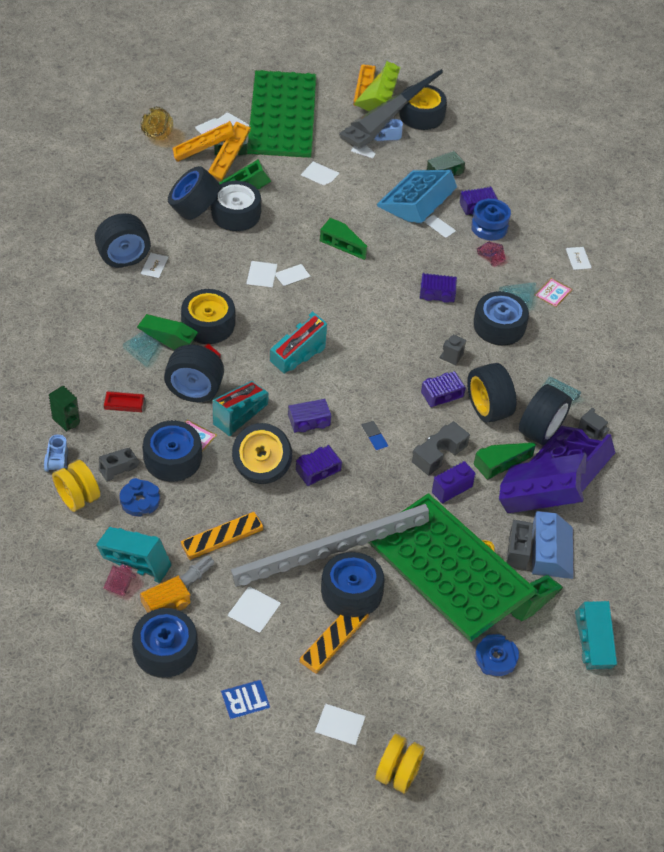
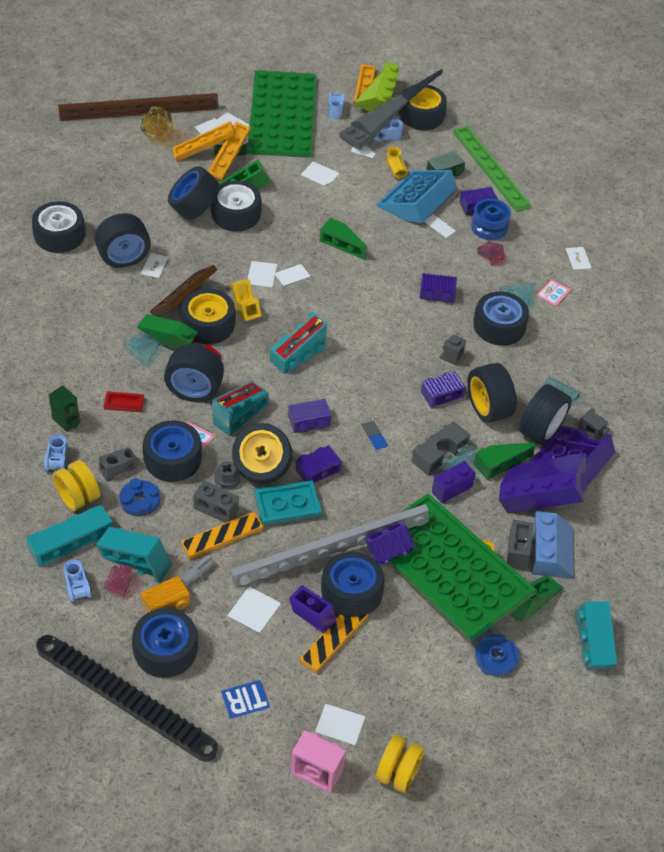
(58, 227): none -> black wheel
(68, 535): none -> teal brick
(76, 584): none -> light blue piece
(127, 697): none -> black gear
(137, 106): none -> reddish brown plate
(183, 290): none -> reddish brown tile
(216, 502): none -> dark grey brick
(227, 476): none -> dark grey piece
(244, 302): none -> yellow brick
(287, 503): none -> teal plate
(313, 608): none -> dark purple brick
(317, 761): none -> bright pink brick
(336, 105): none -> light blue piece
(389, 542): none -> dark purple brick
(395, 162): none -> yellow piece
(464, 452): none -> clear light blue wing
(492, 169): none -> bright green tile

